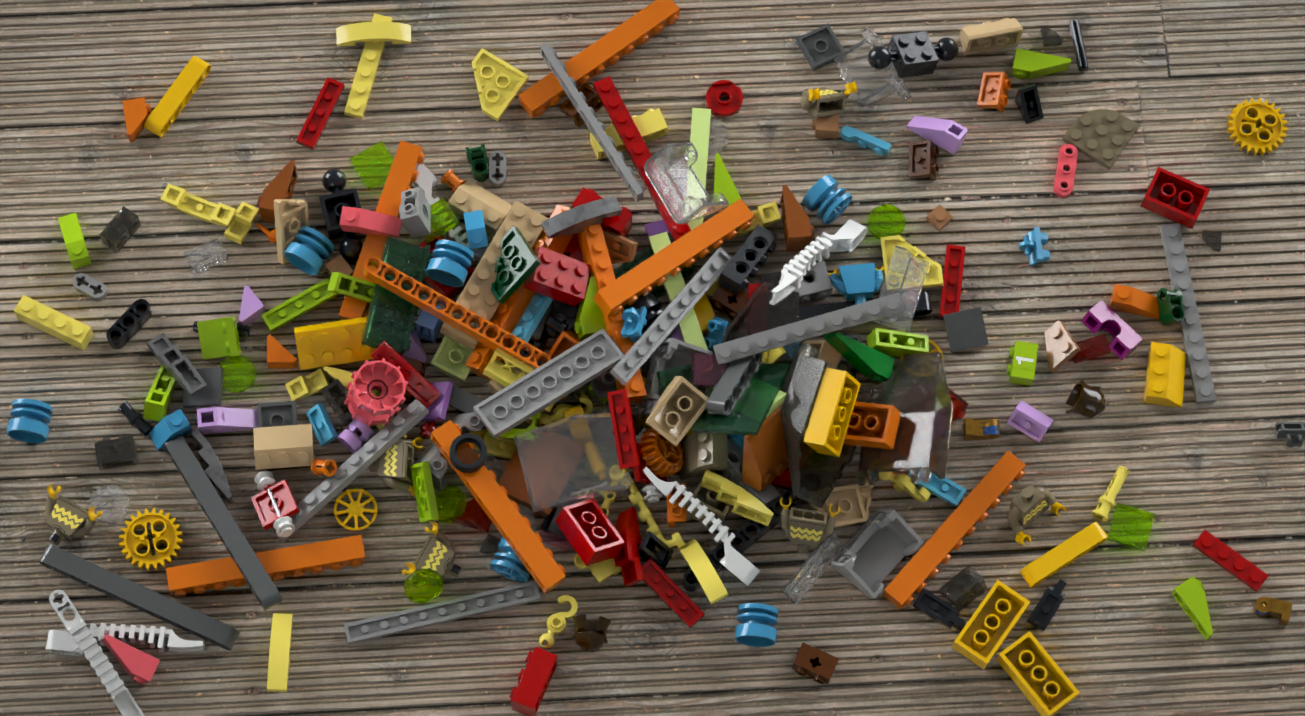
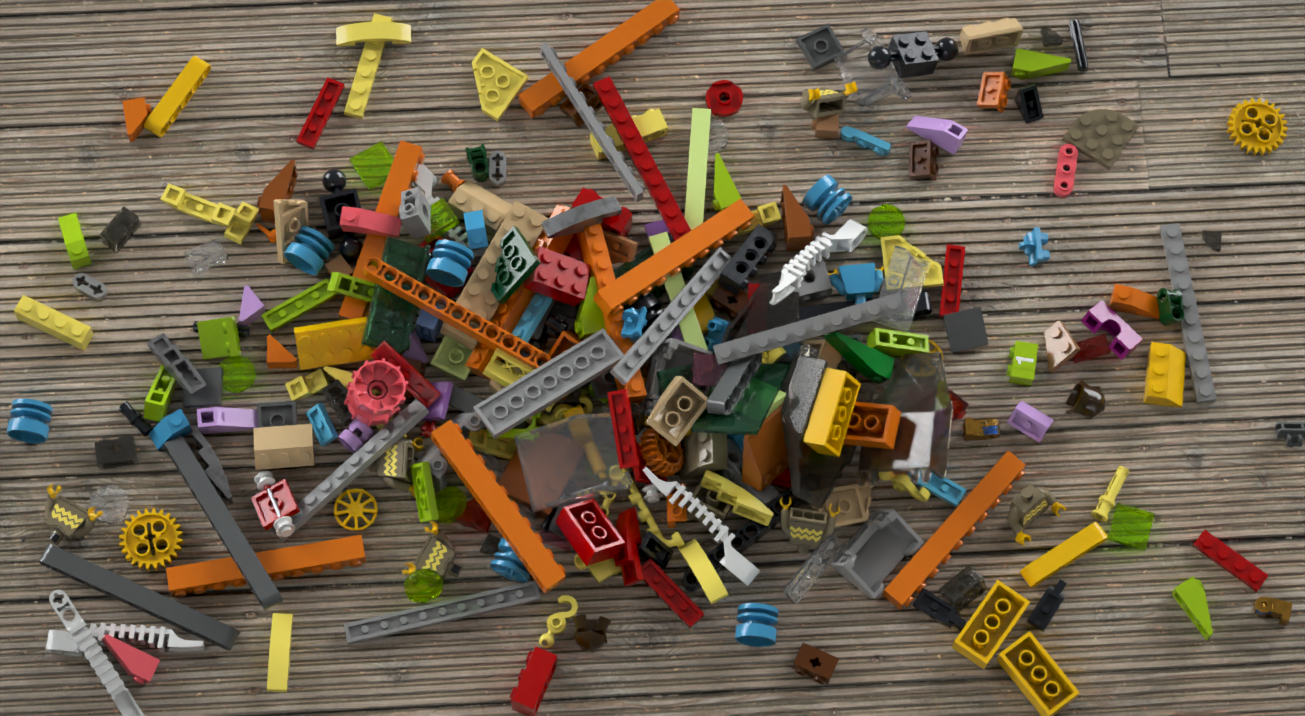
(133, 315): black beam -> none
(327, 463): orange bush -> none
(470, 438): black tyre -> none
(679, 185): clear windscreen -> none
(939, 217): medium nougat plate -> none
(1175, 197): red brick -> none

